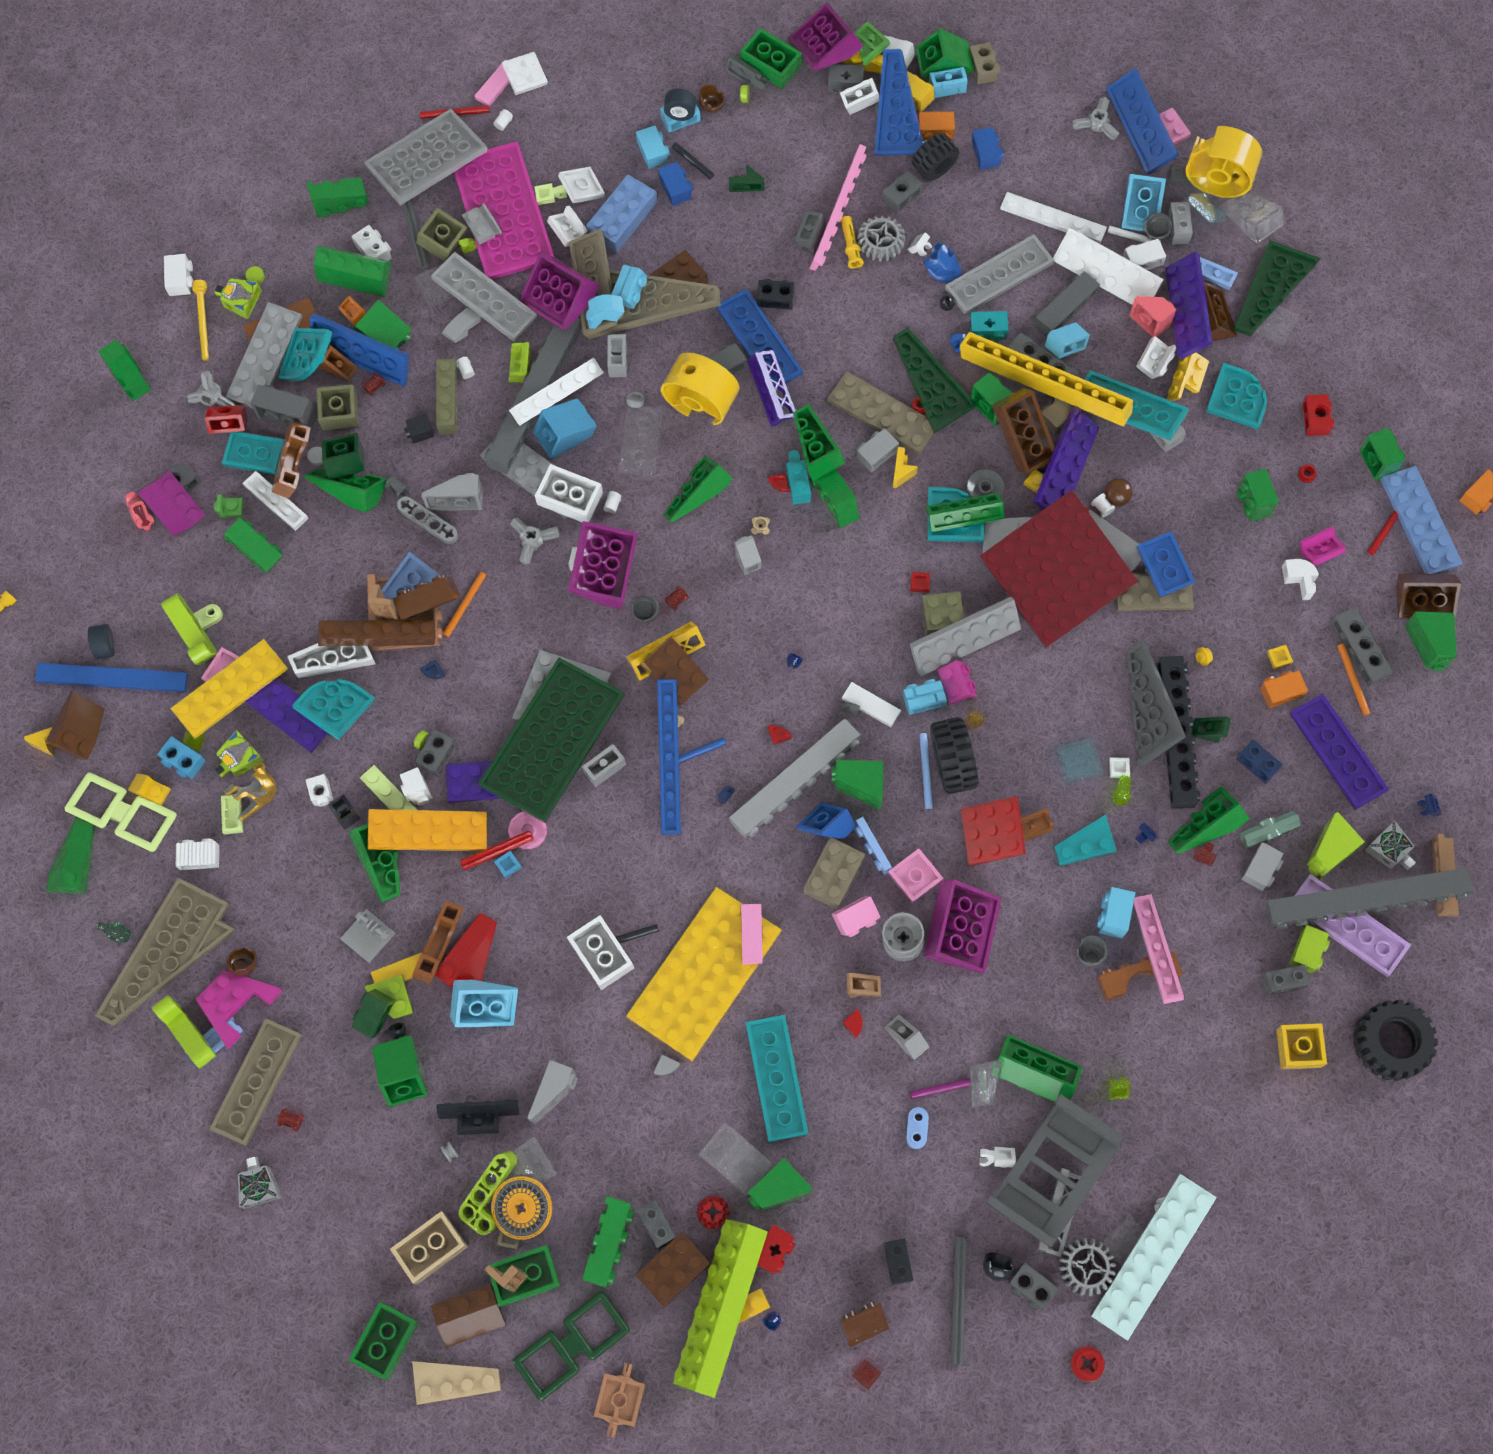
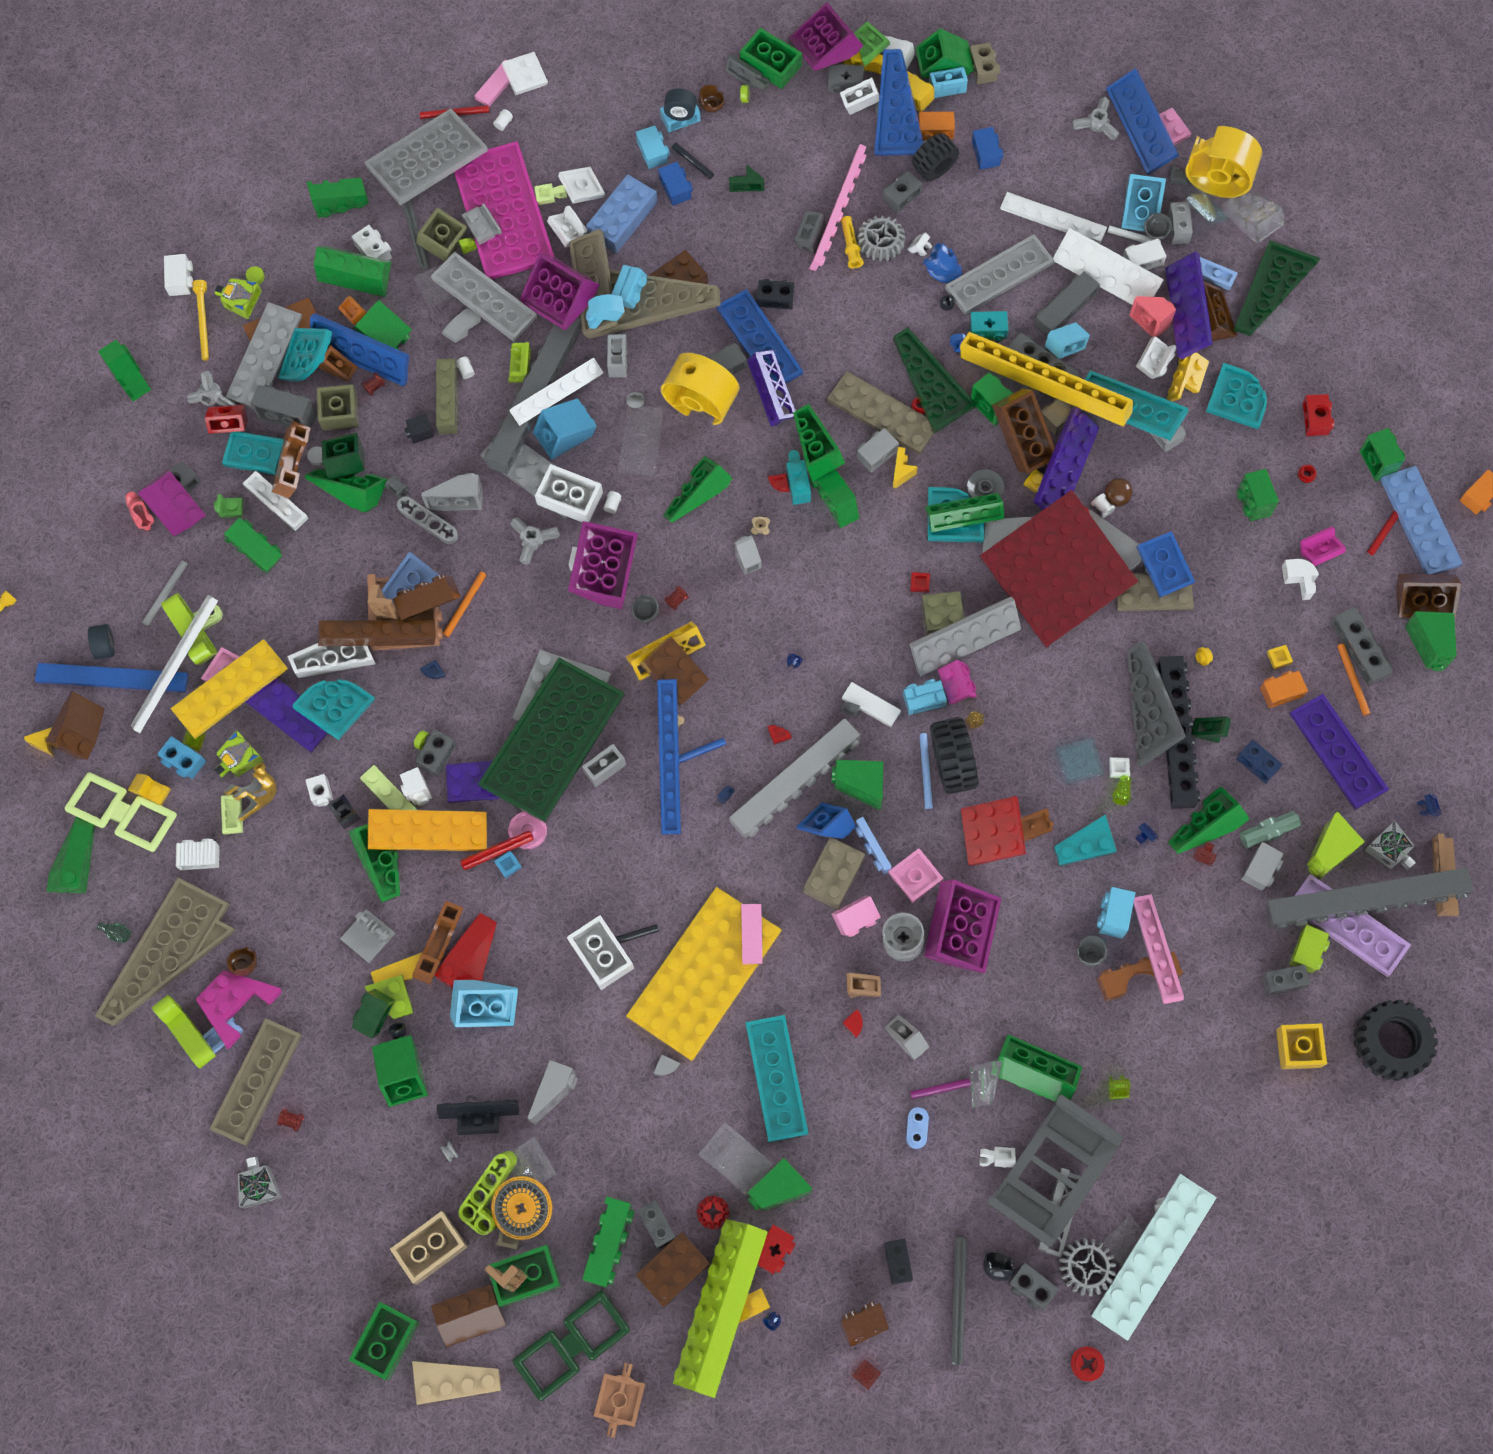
(164, 593): none -> light grey bar
(173, 663): none -> white tile

